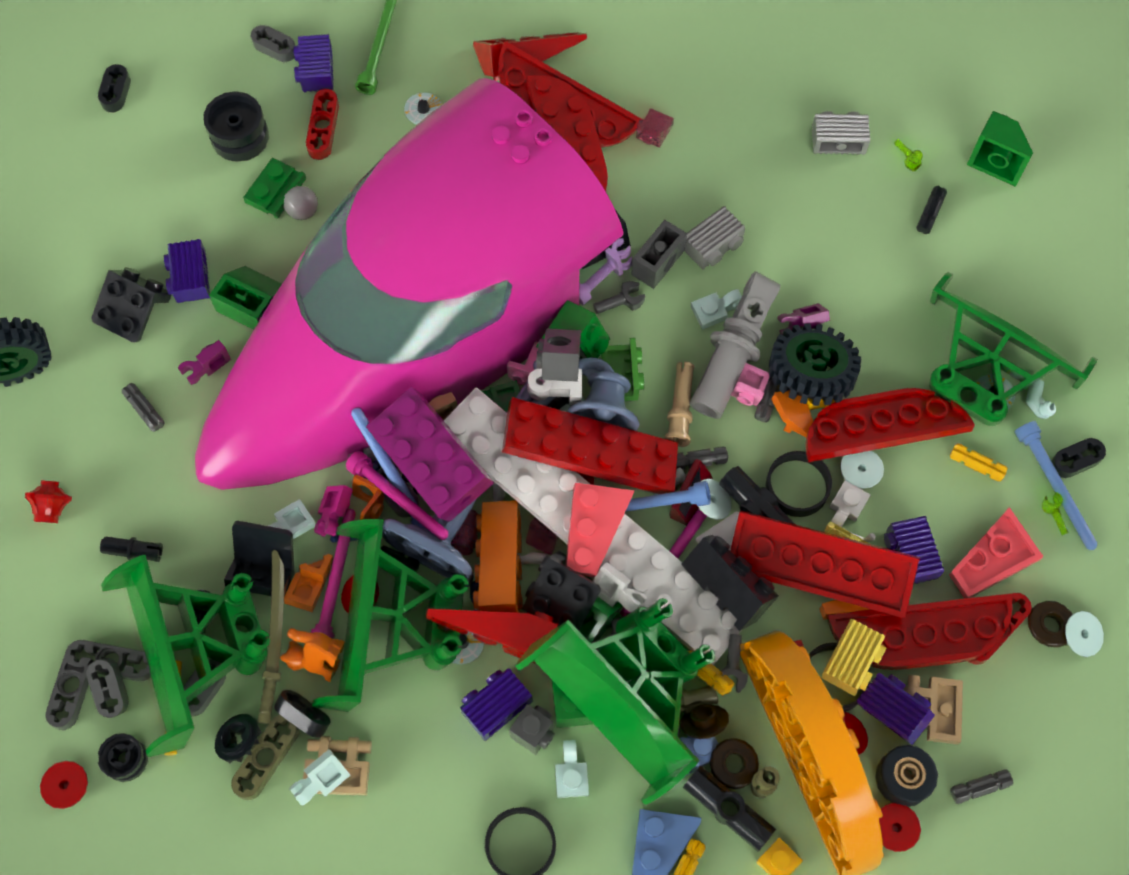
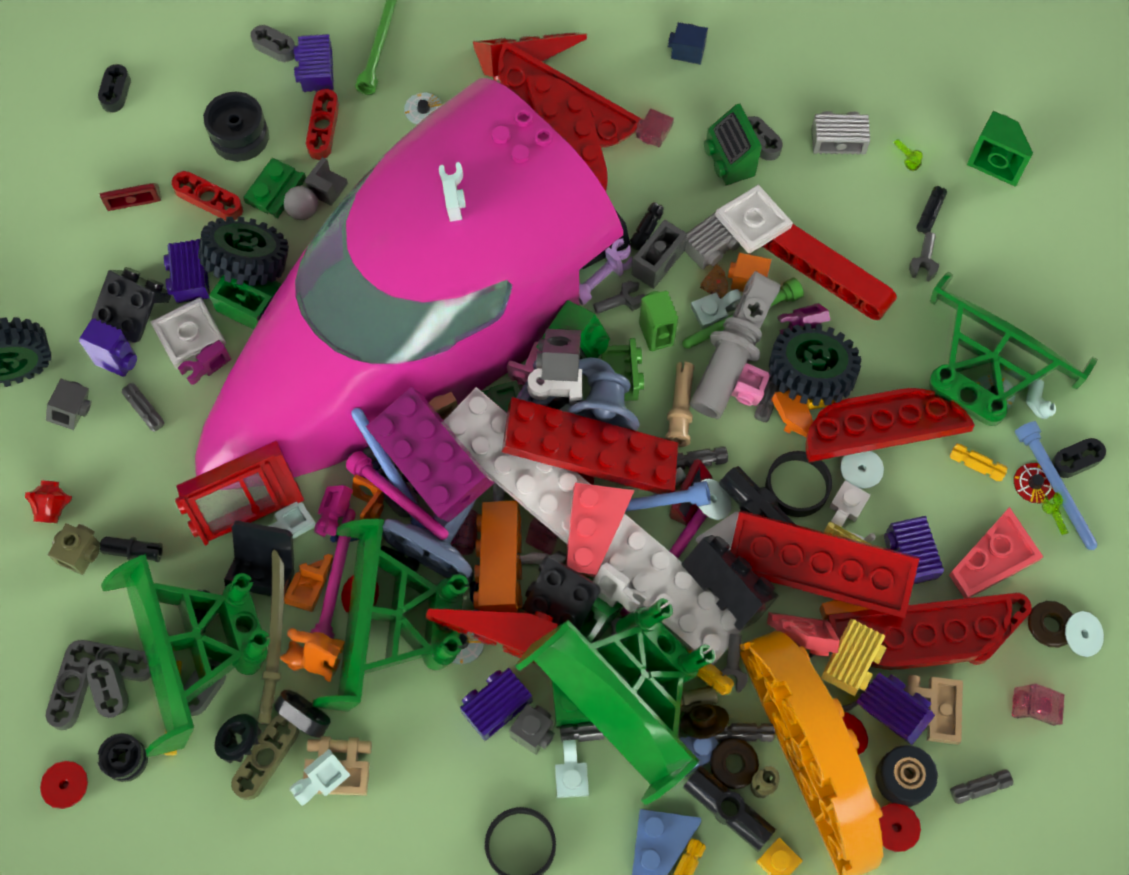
(68, 404): none -> dark grey brick
(74, 548): none -> olive brick
(108, 347): none -> dark purple brick
(131, 196): none -> dark red slope
(187, 331): none -> white tile
(201, 186): none -> red beam
(238, 492): none -> red door
(243, 251): none -> black wheel
(325, 183): none -> dark grey panel
(453, 198): none -> light aqua plate
(583, 732): none -> dark grey axle
(646, 226): none -> black axle
(658, 320): none -> bright green brick
(688, 43): none -> dark blue brick
(715, 282): none -> clear orange tile
(733, 146): none -> green slope
(745, 267): none -> orange brick
(748, 731): none -> dark grey axle
(753, 219): none -> white tile
(766, 137): none -> dark grey beam
(789, 291): none -> bright green piece
(807, 632): none -> coral wing
(833, 272): none -> red beam
(925, 259): none -> dark grey bar
(1032, 483): none -> red piece
(1038, 703): none -> clear pink bracket

